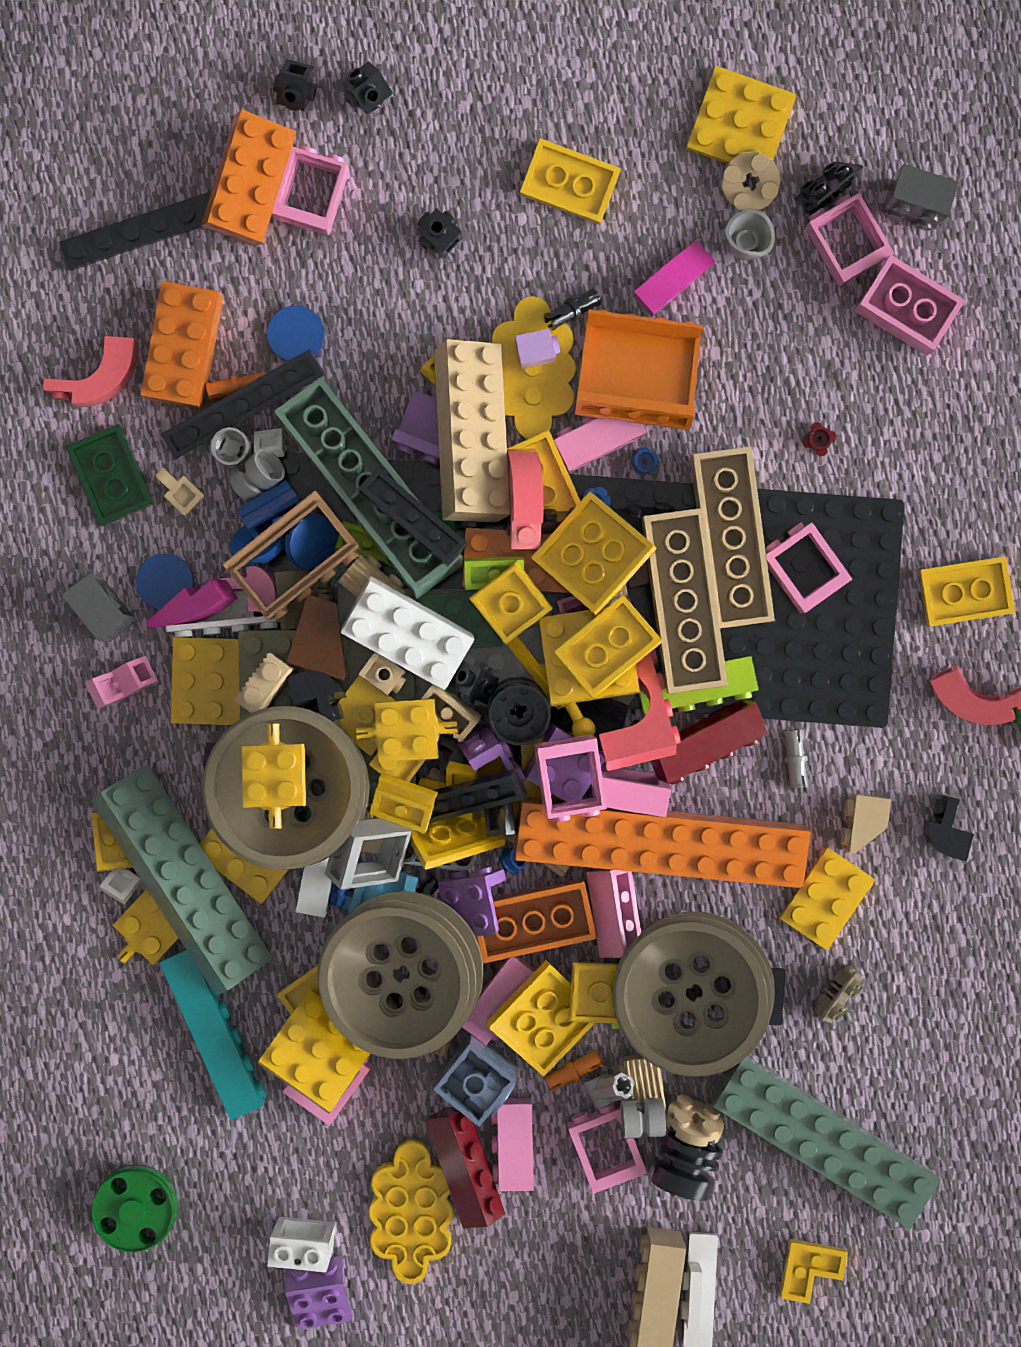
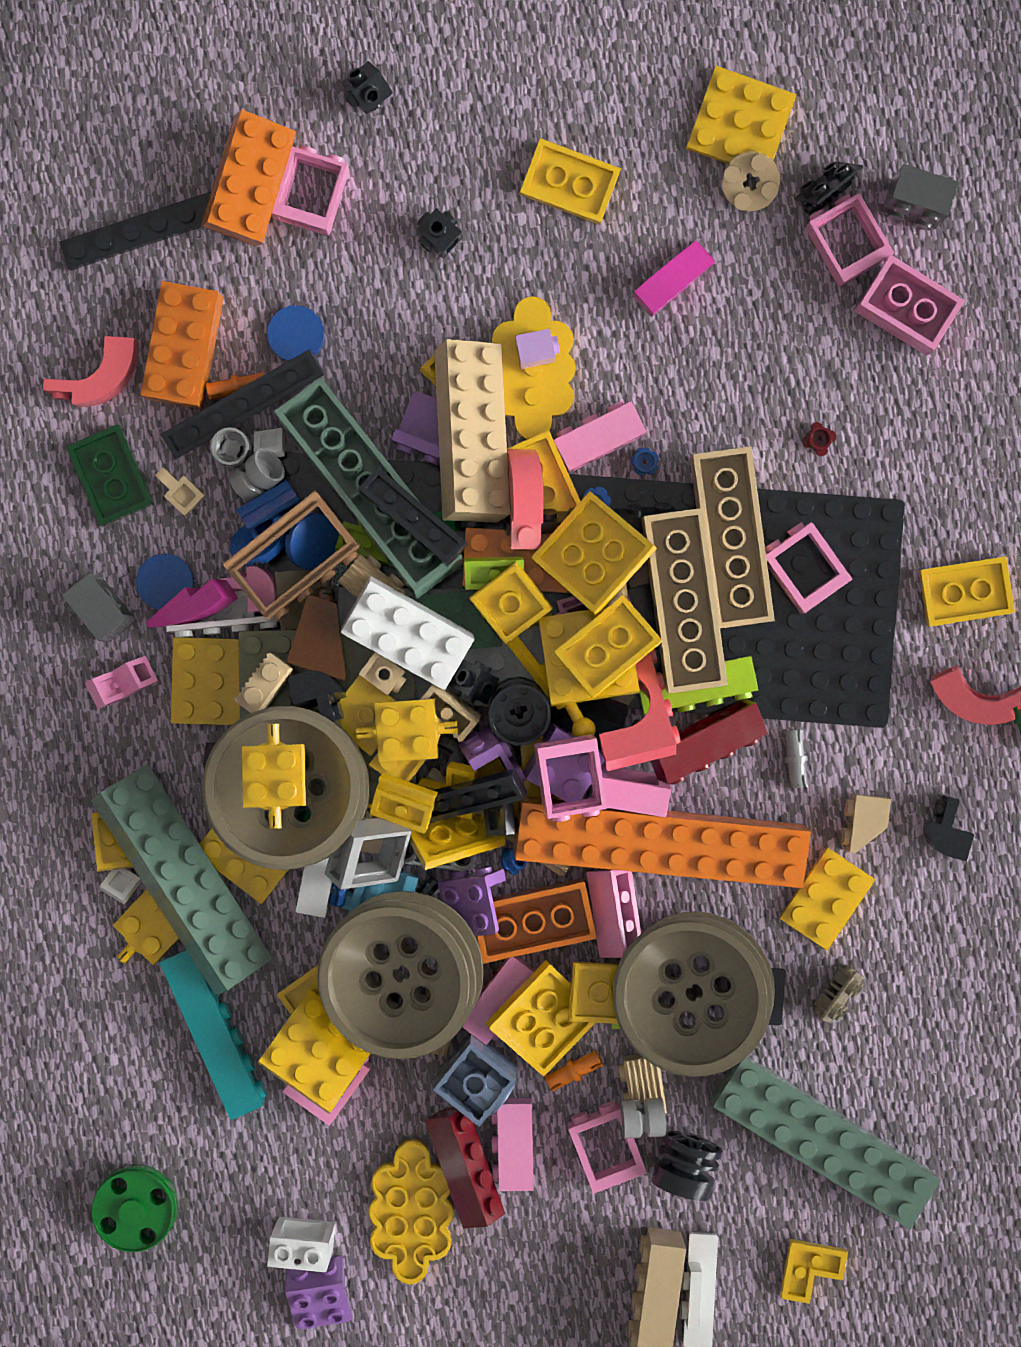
(295, 85): black brick -> none
(572, 309): black pin -> none
(609, 1088): light grey piece -> none
(639, 369): orange panel -> none
(685, 1112): tan plate -> none
(750, 234): light grey helmet -> none

